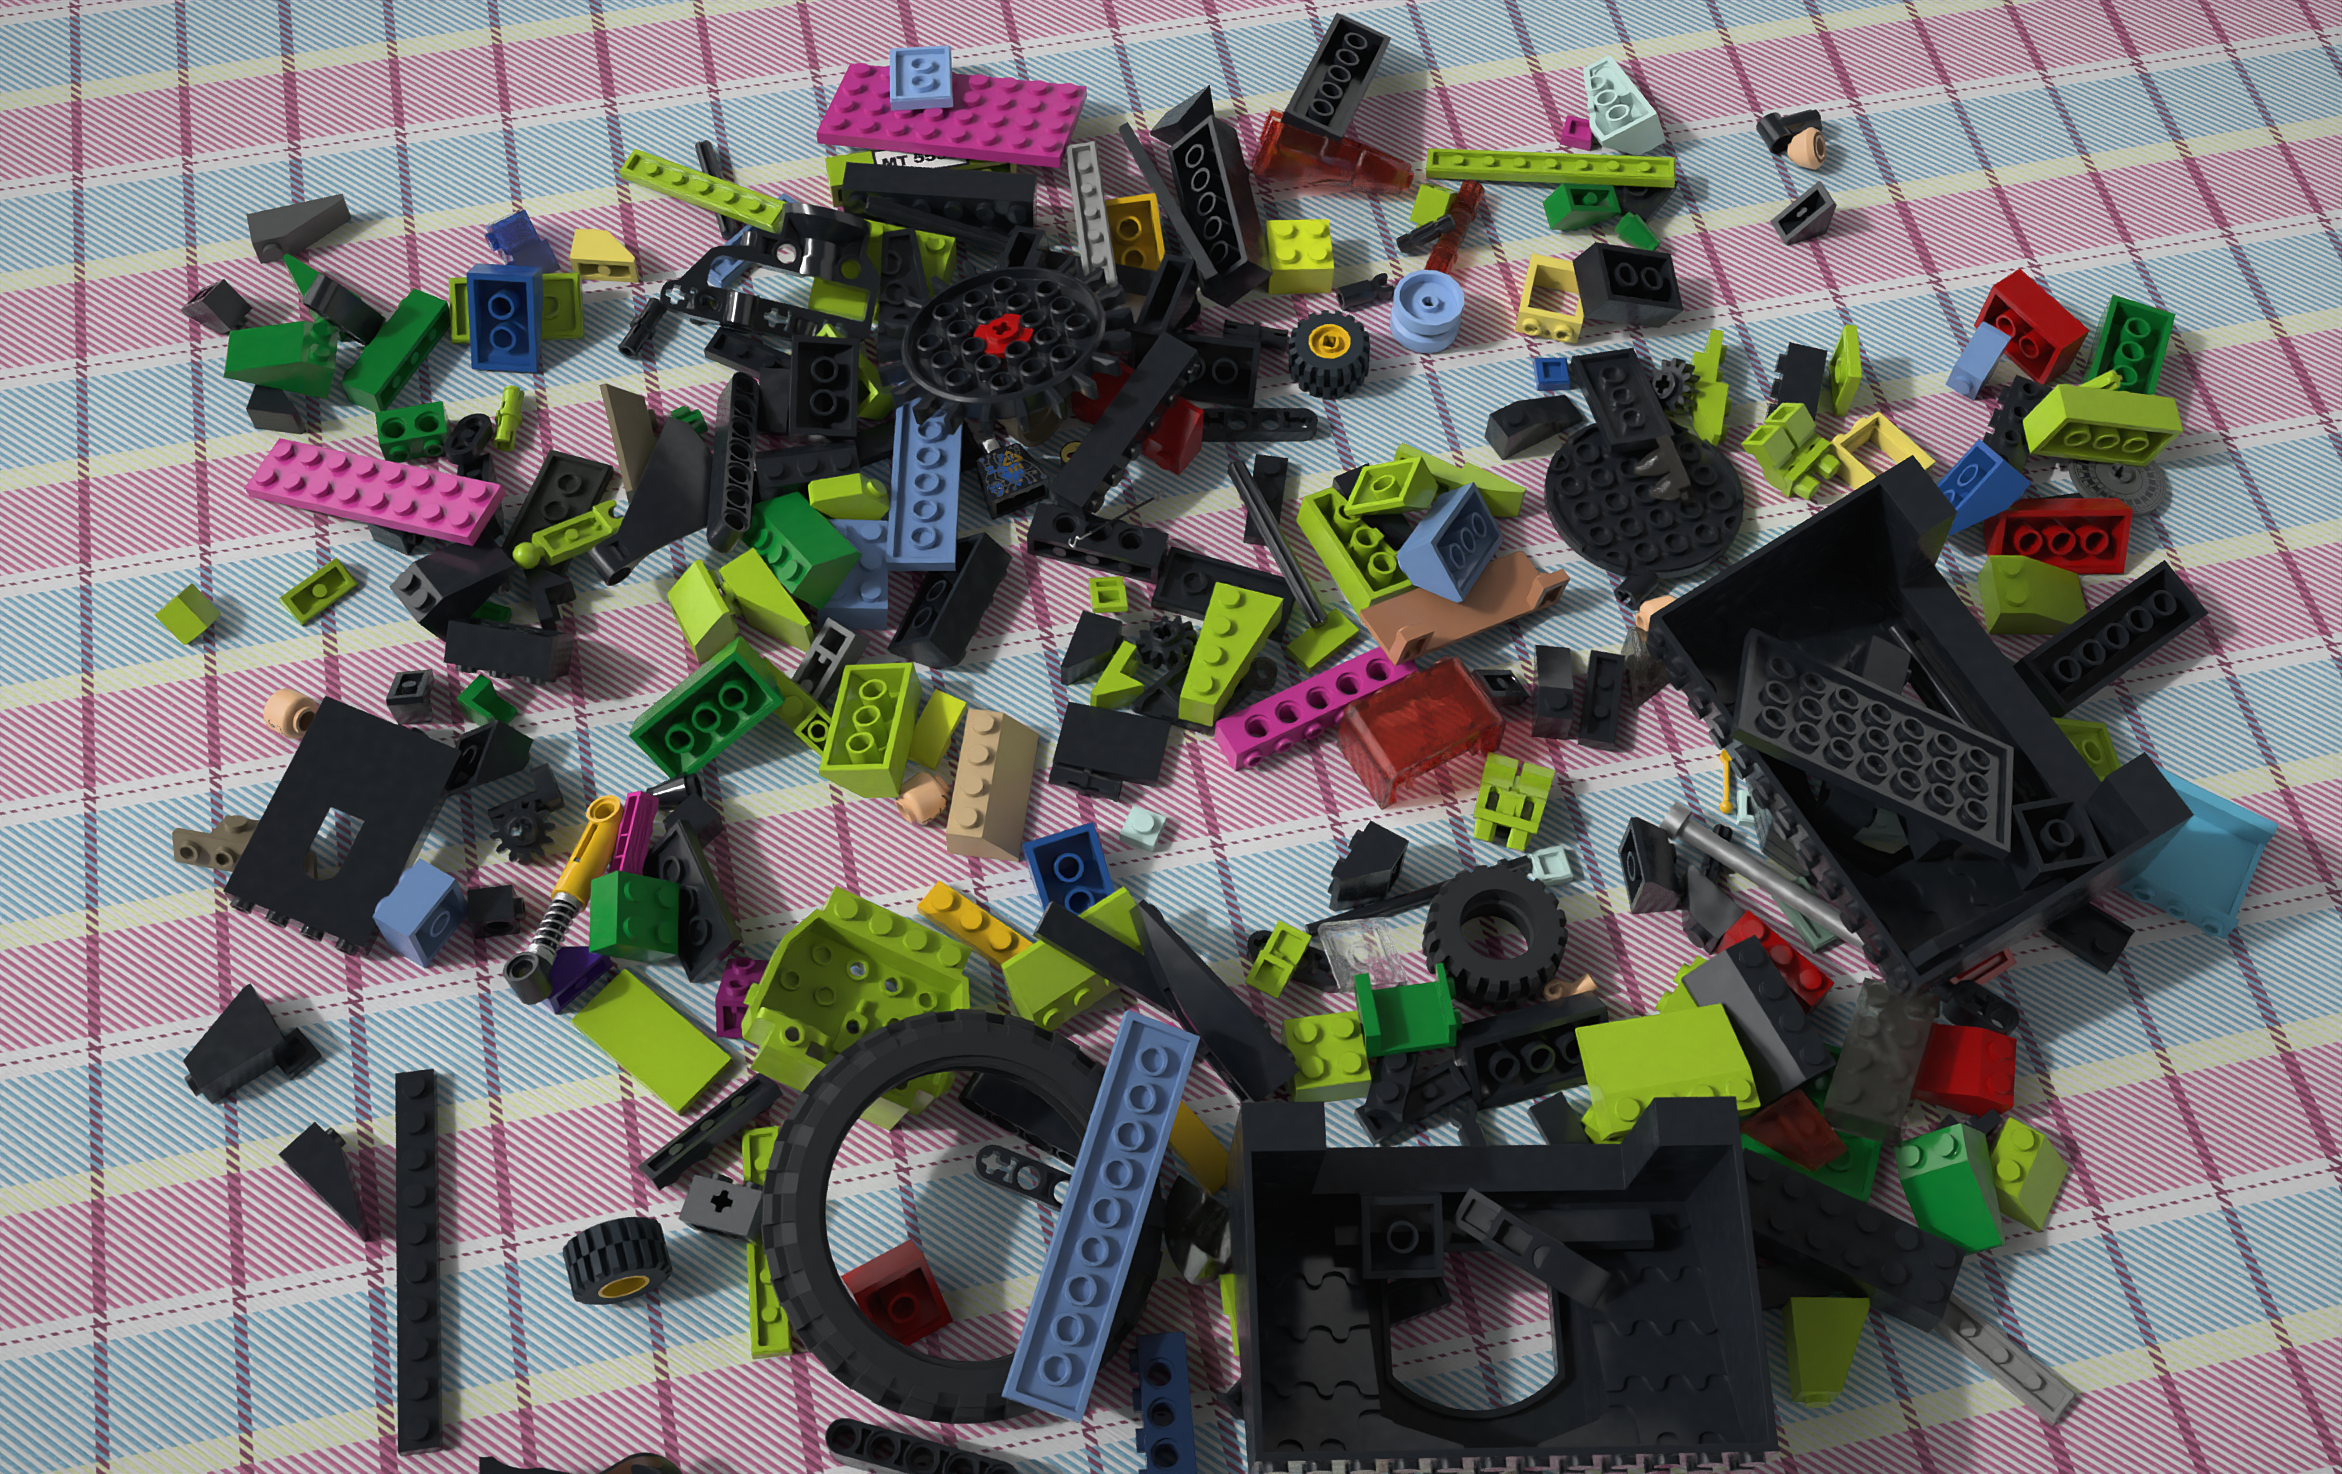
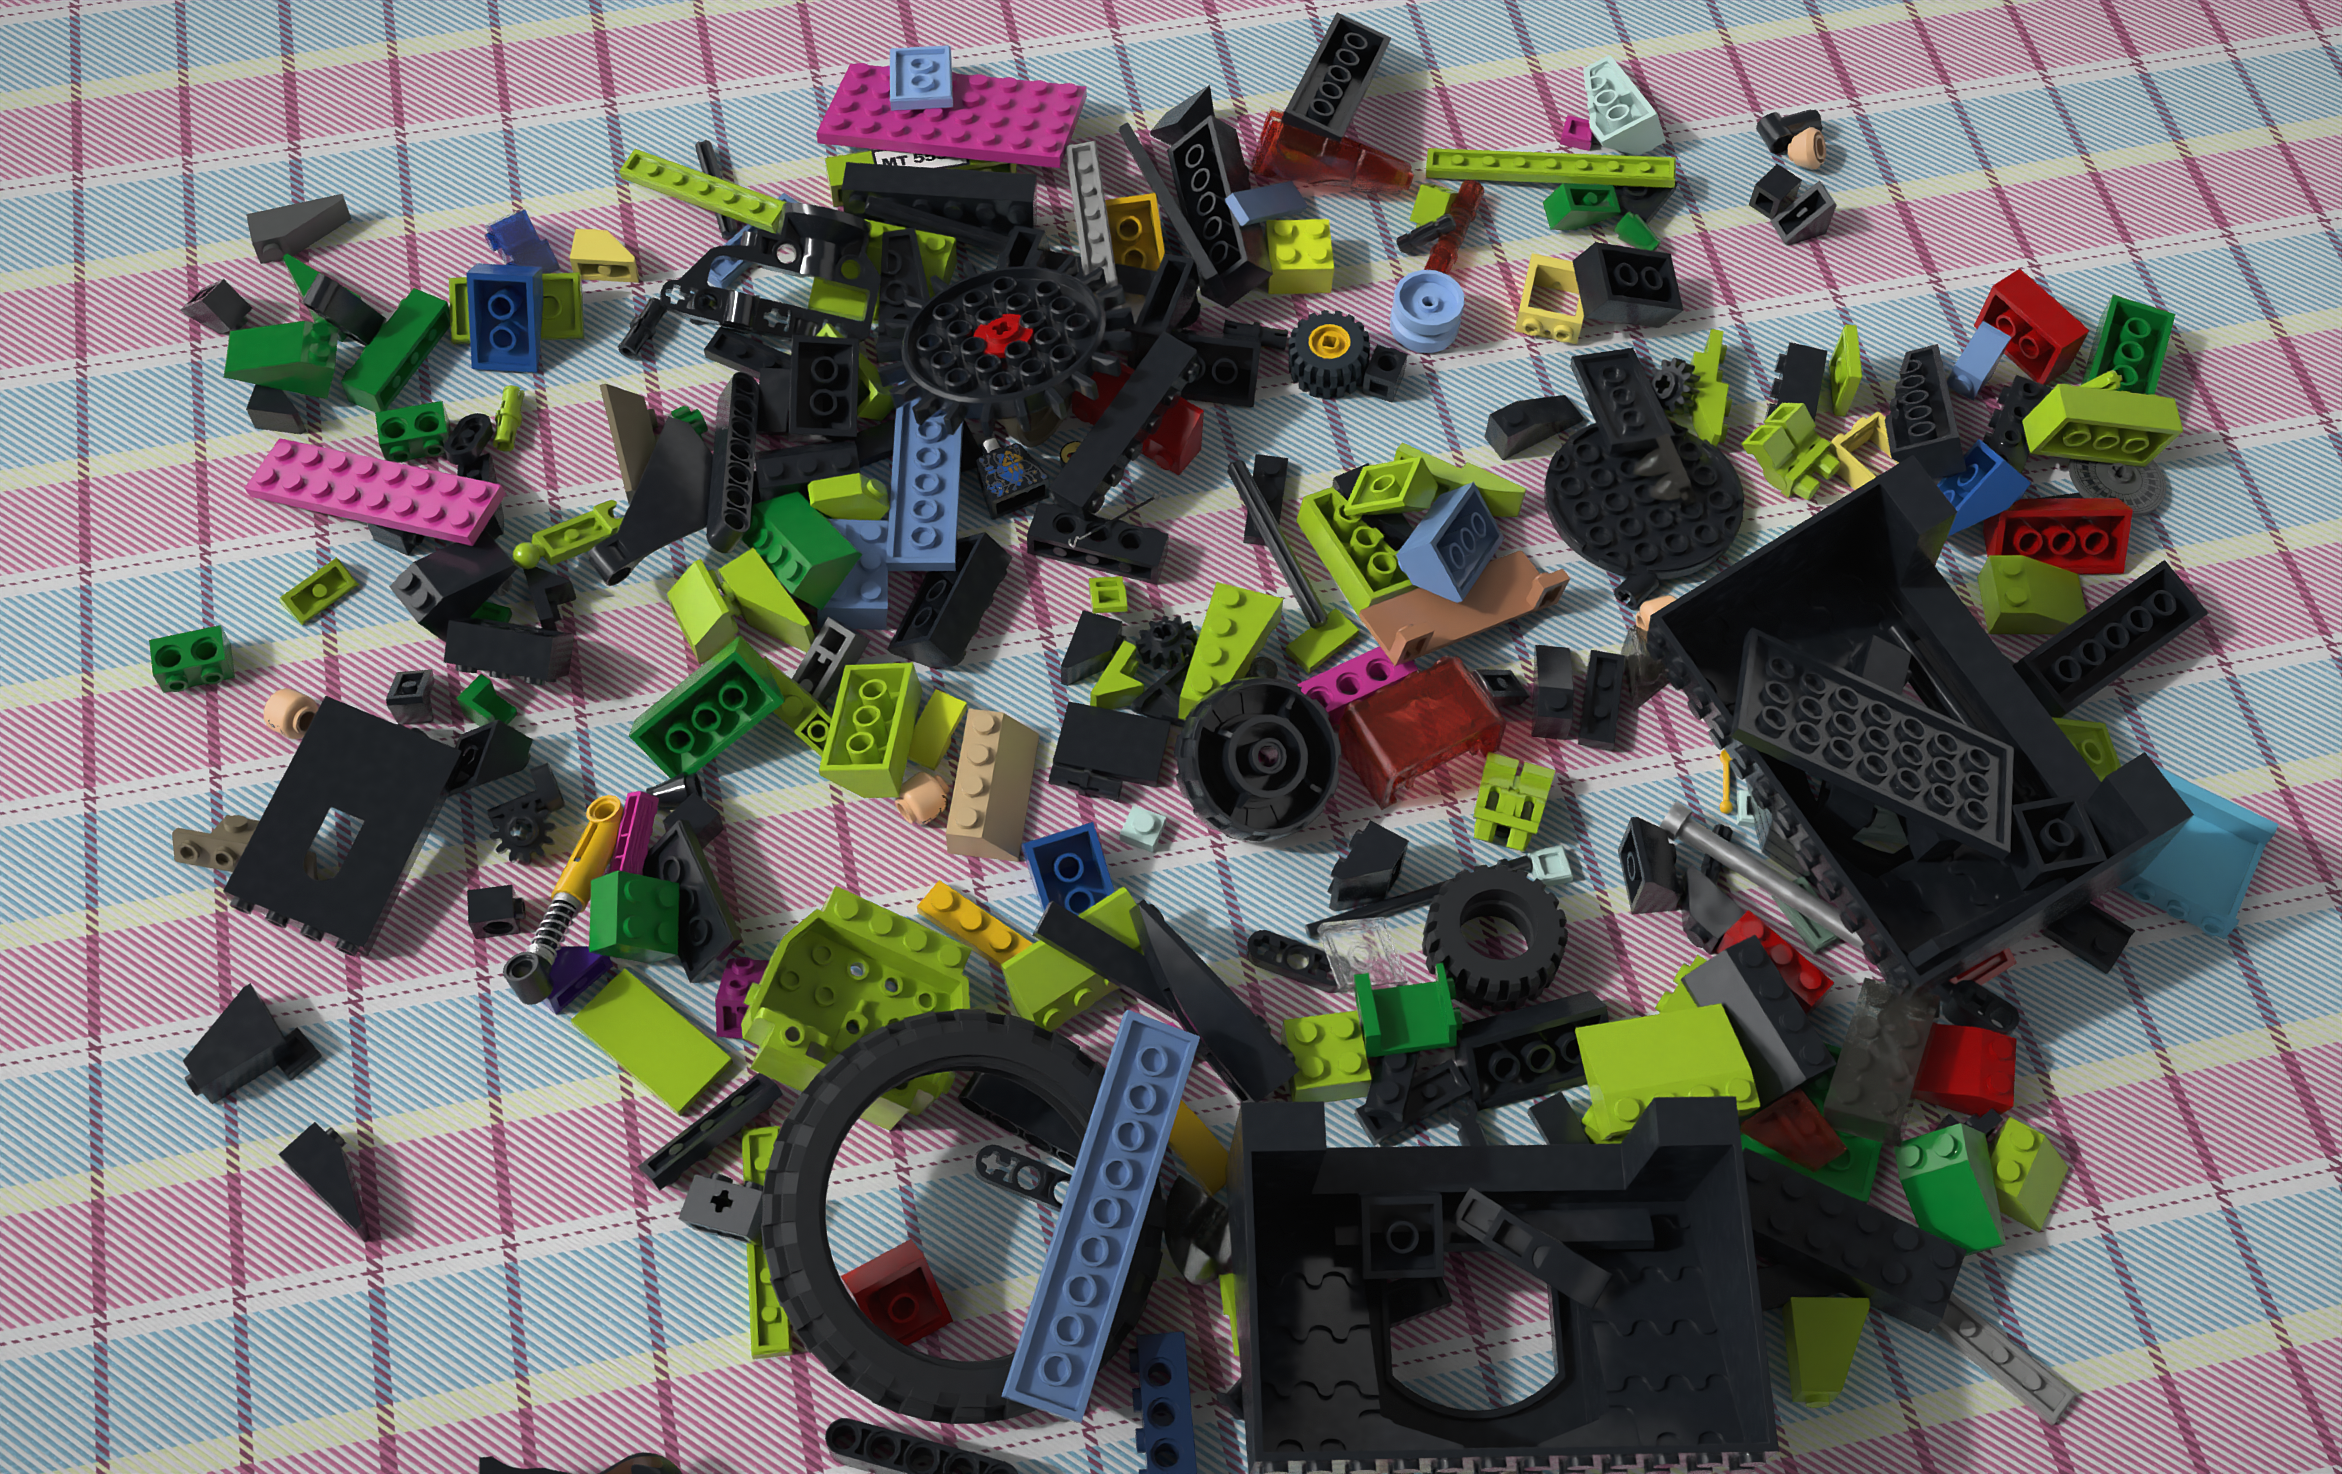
(188, 614): lime panel -> none
(191, 655): none -> green brick
(418, 1264): black plate -> none
(421, 912): medium blue brick -> none
(560, 492): pearl dark grey tile -> none
(617, 1260): black wheel -> none
(1191, 577): black tile -> none
(1222, 766): none -> black wheel
(1254, 430): black beam -> none
(1266, 203): none -> medium blue tile
(1278, 960): lime slope -> none
(1364, 292): black bar -> none
(1384, 373): none -> black brick
(1551, 374): blue tile -> none
(1558, 988): light nougat arm -> none
(1775, 192): none -> black brick
(1924, 417): none -> black wedge

